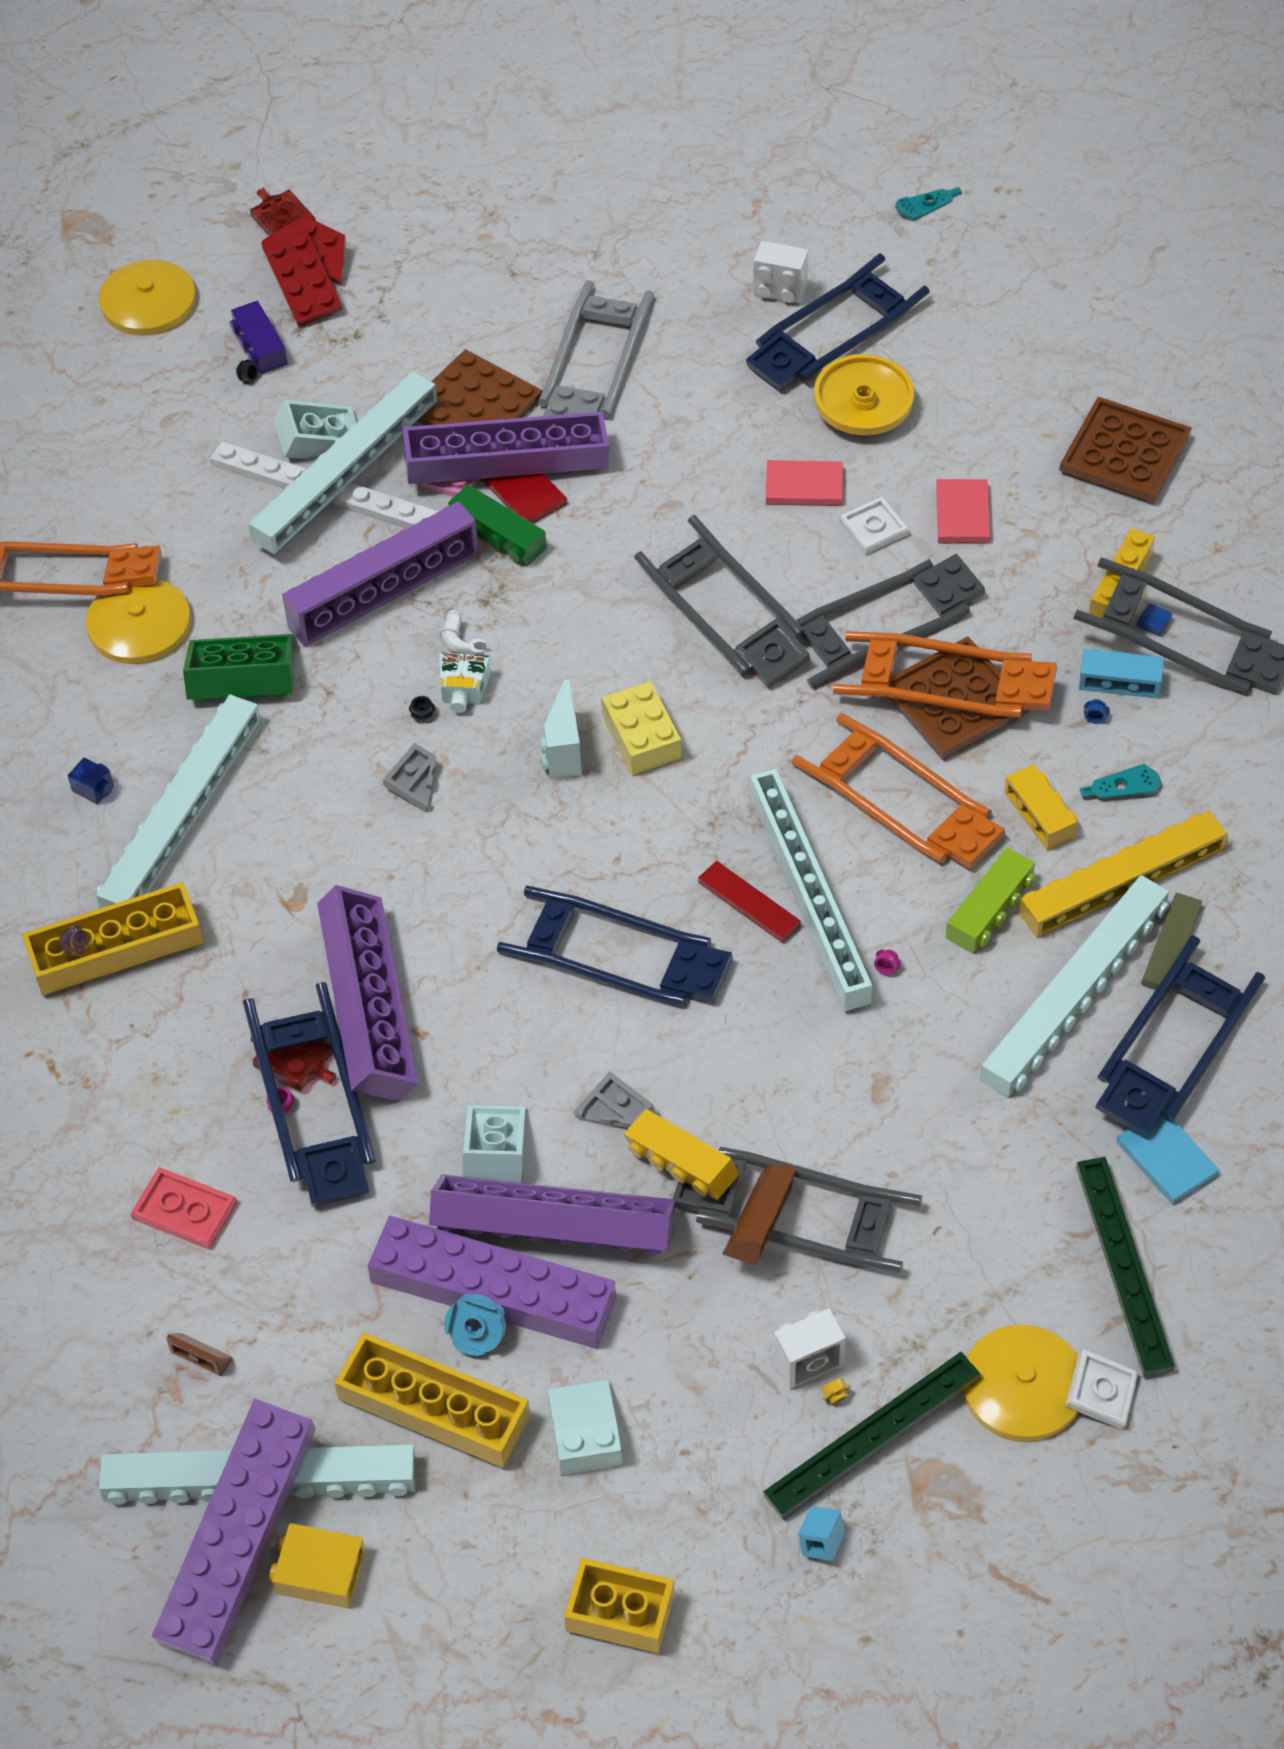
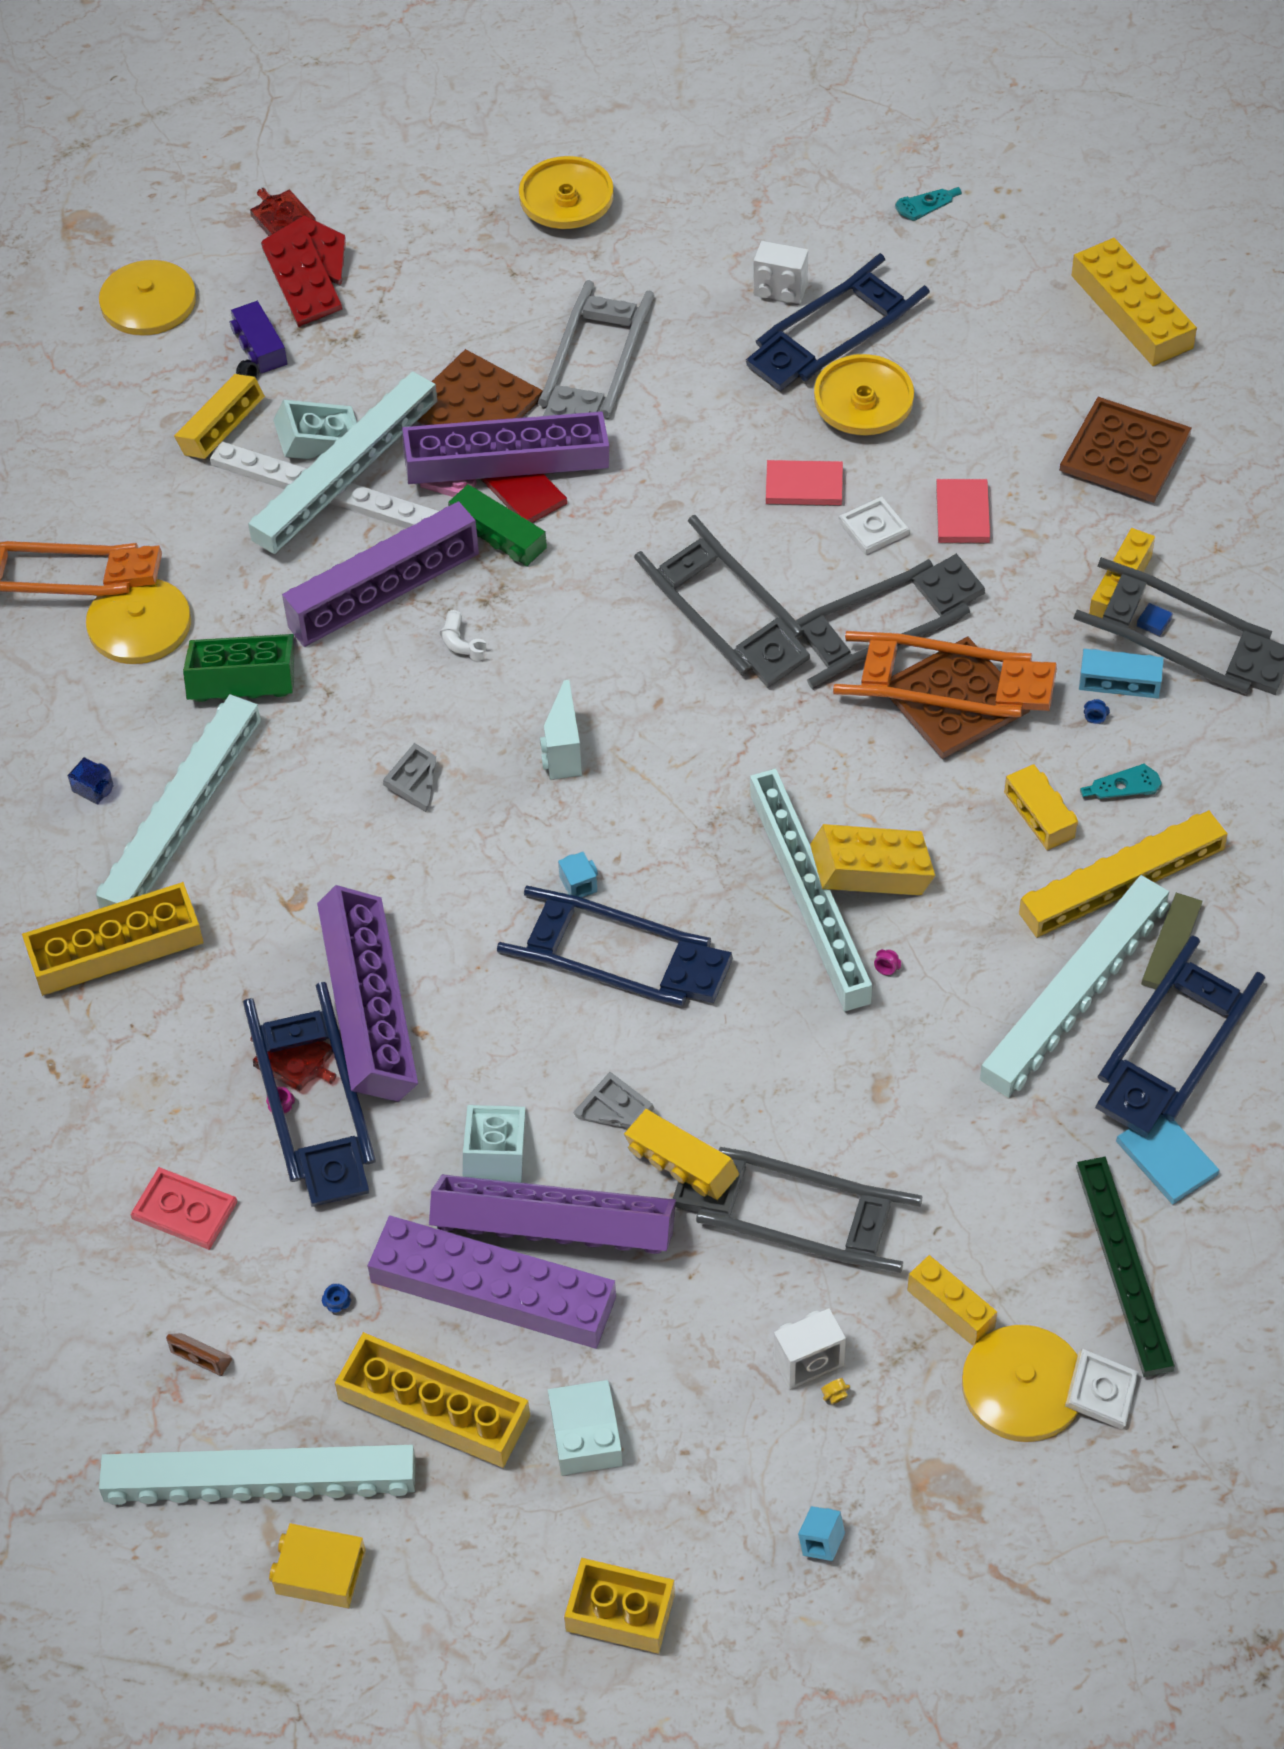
(74, 941): tile -> none
(219, 416): none -> yellow brick
(234, 1532): medium lavender brick -> none
(332, 1292): none -> blue plate
(421, 708): black plate -> none
(463, 679): torso -> none
(489, 1316): medium azure plate -> none
(566, 192): none -> yellow dish
(578, 875): none -> medium azure brick
(641, 728): light yellow brick -> none
(749, 901): red tile -> none
(760, 1214): dark orange brick -> none
(871, 1435): dark green plate -> none
(872, 859): none -> yellow brick
(951, 1300): none -> yellow brick
(963, 836): orange plate -> none
(990, 901): lime brick -> none
(1133, 301): none -> yellow brick

